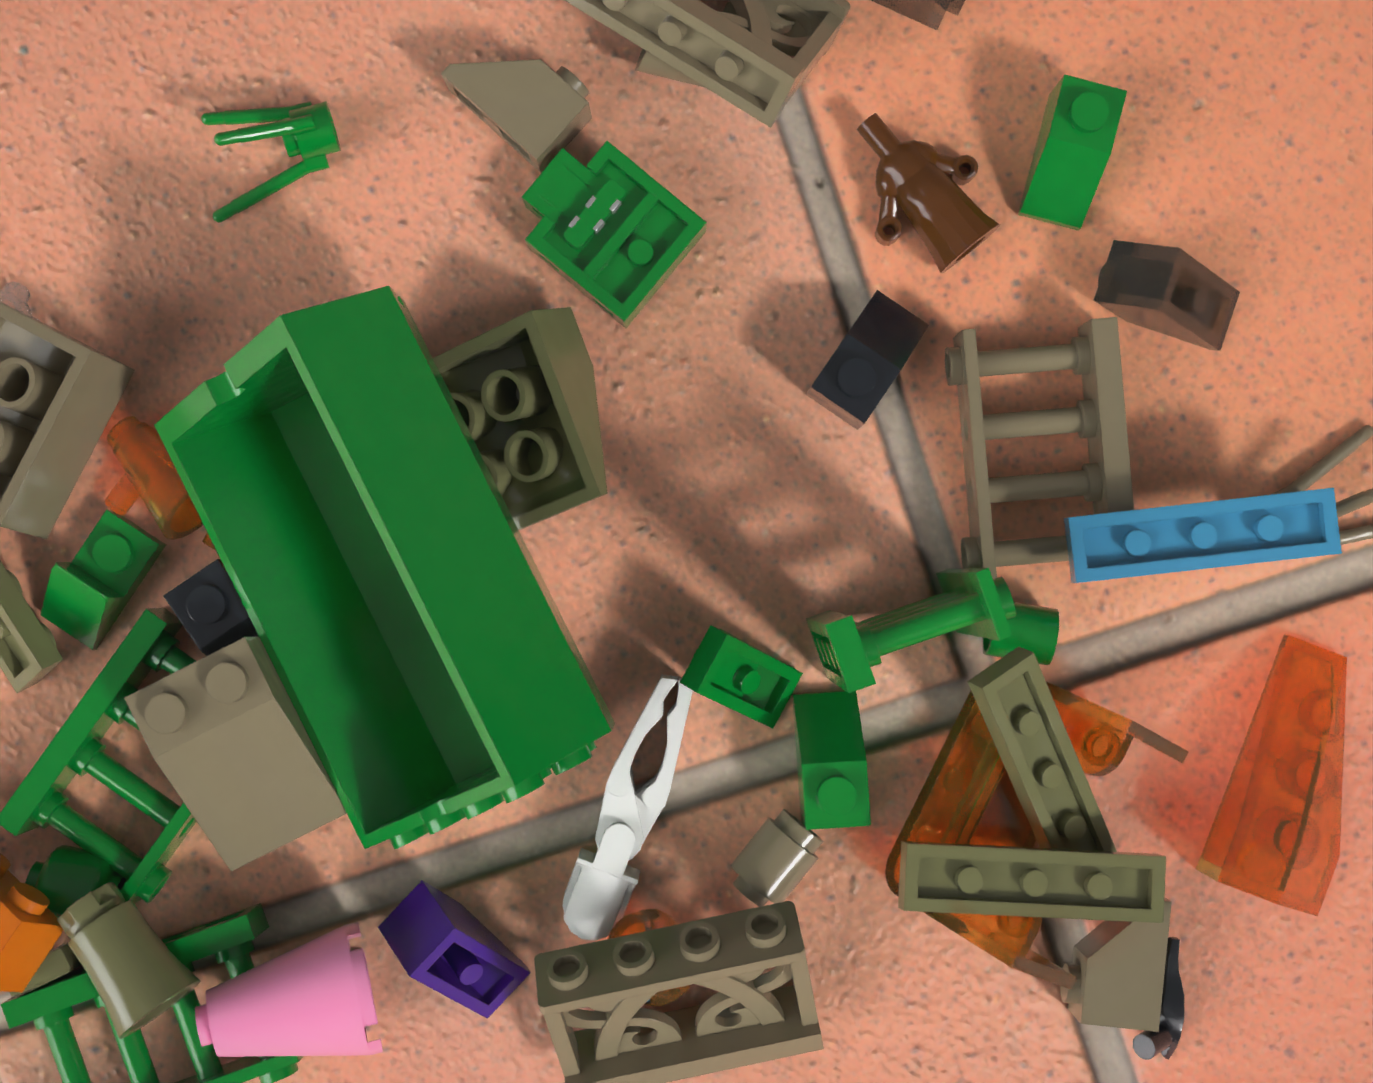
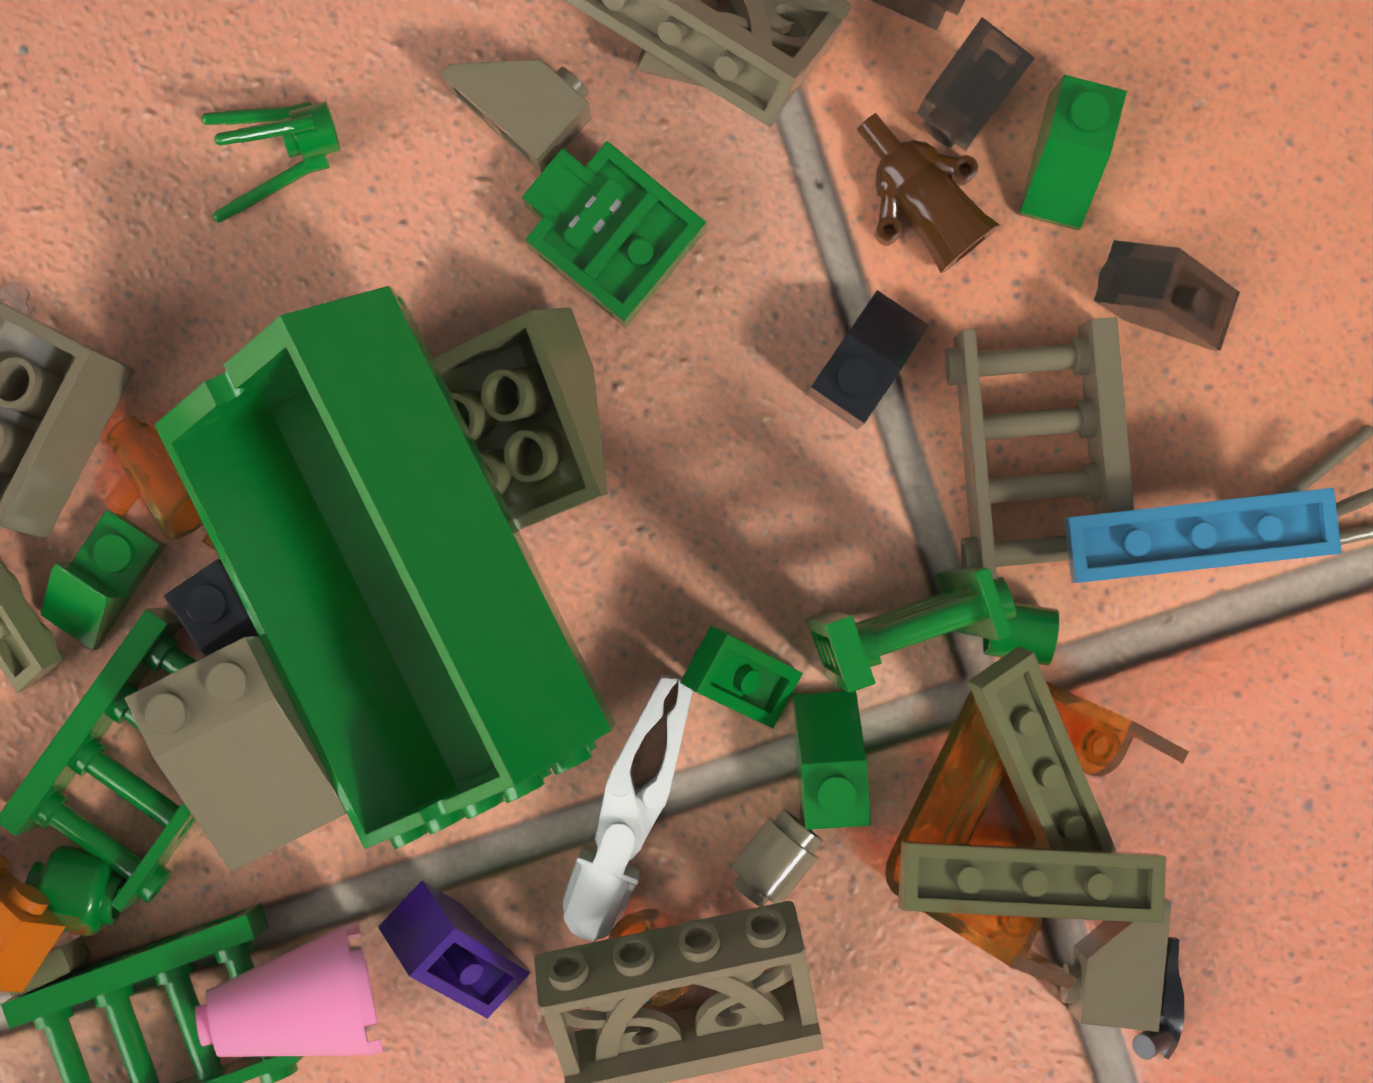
(124, 959): olive plant -> none
(973, 86): none -> clear smoke slope
(1284, 797): clear orange wedge -> none

